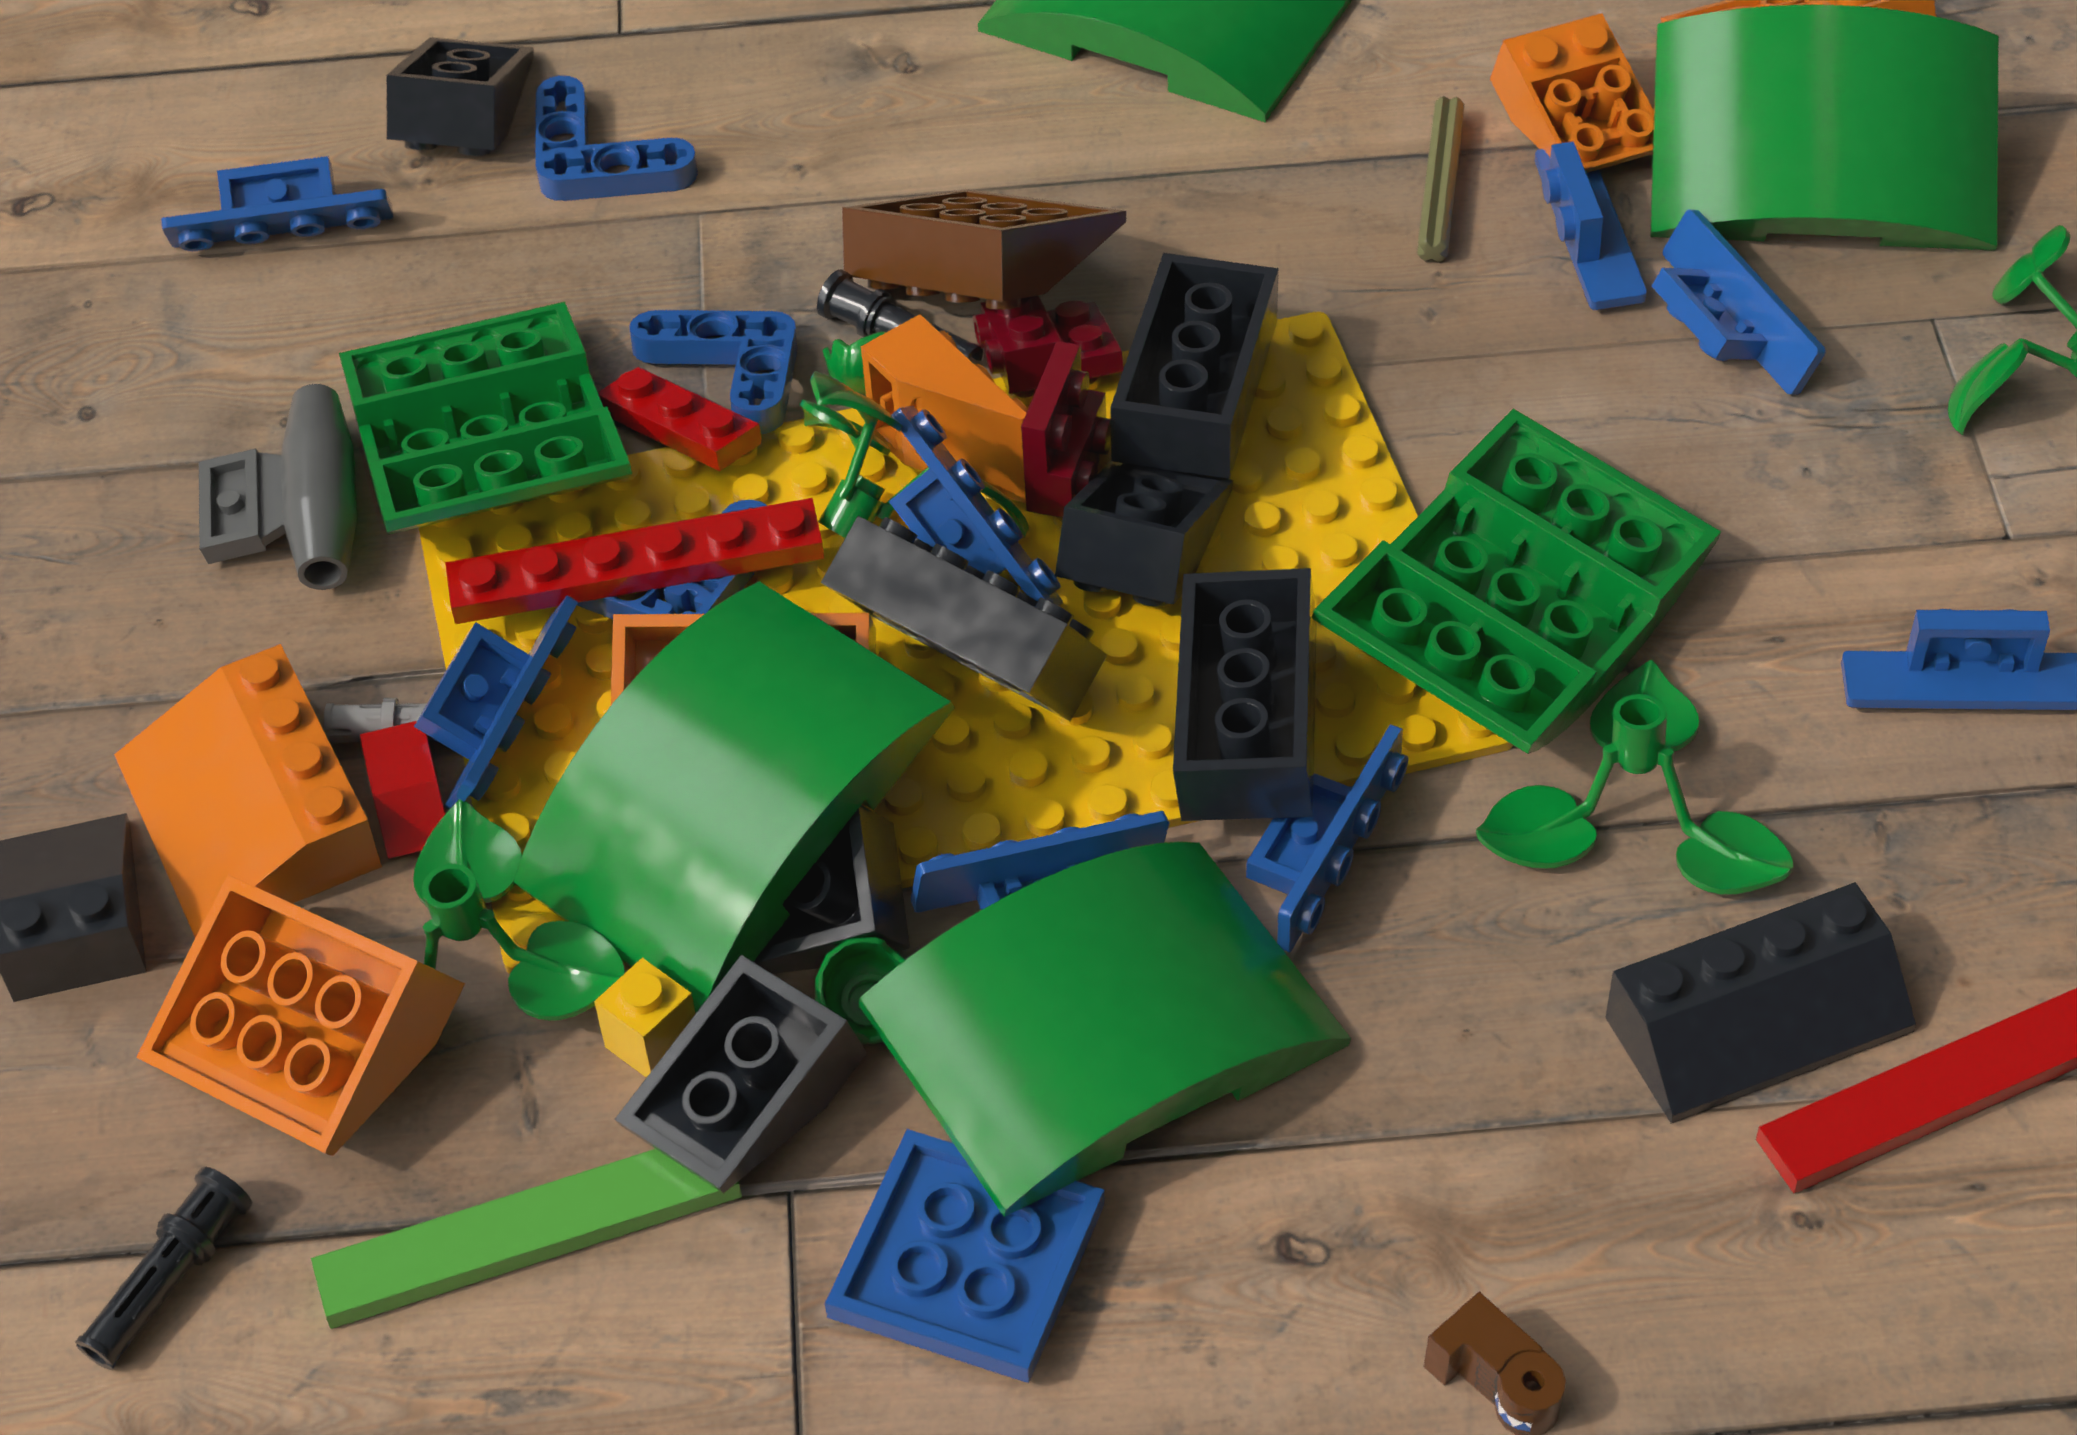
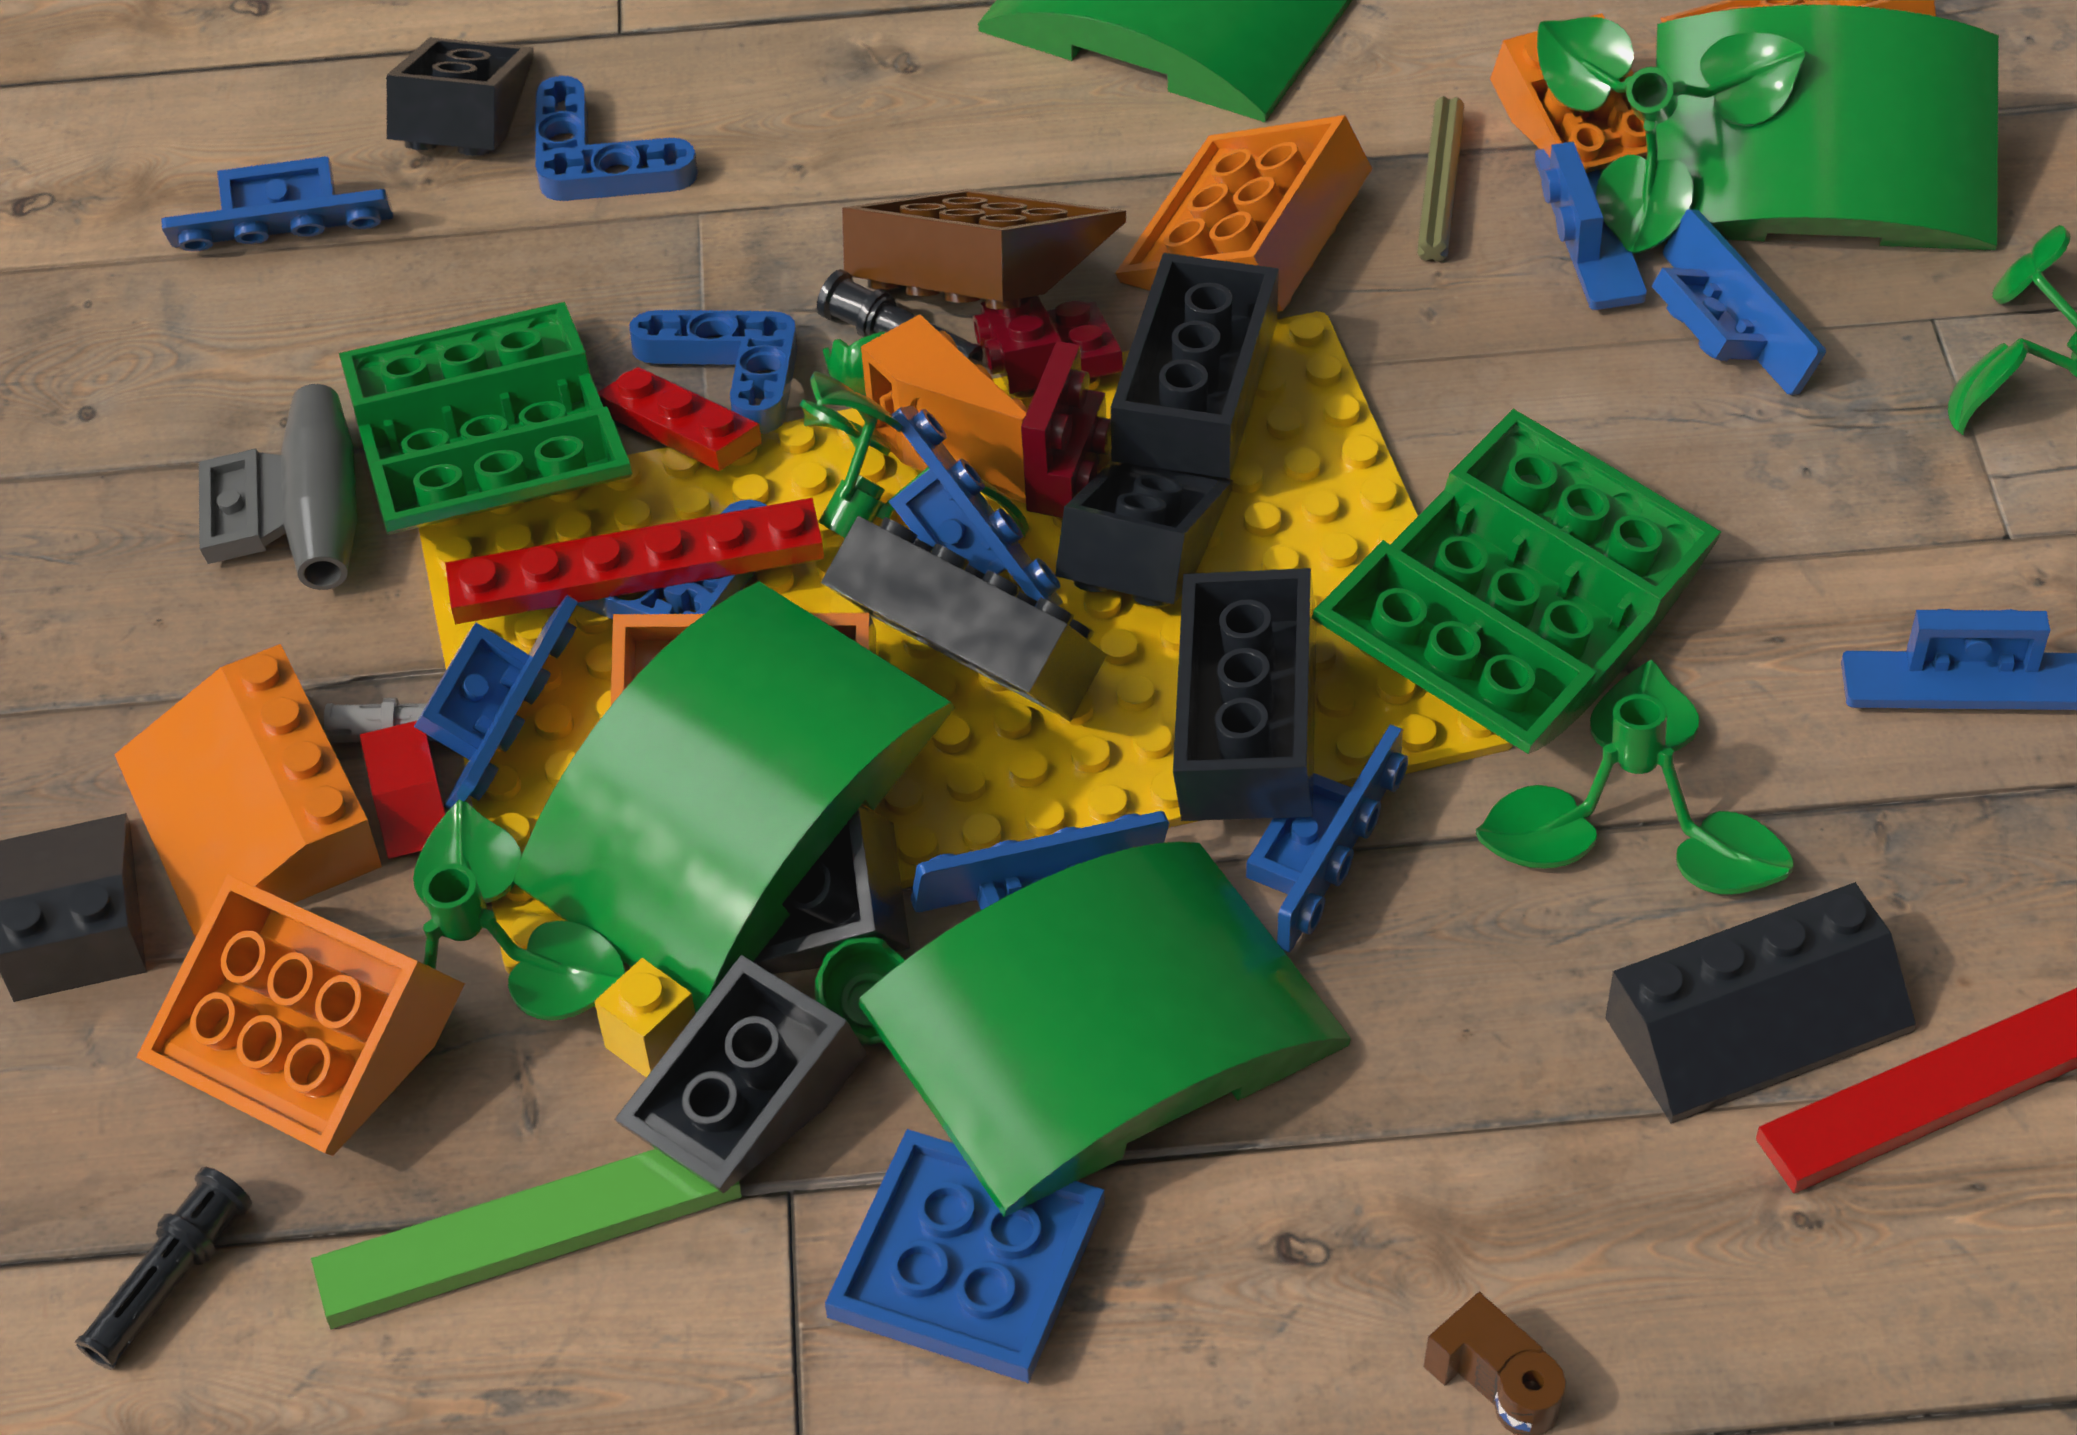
(1257, 201): none -> orange slope
(1648, 197): none -> green plant

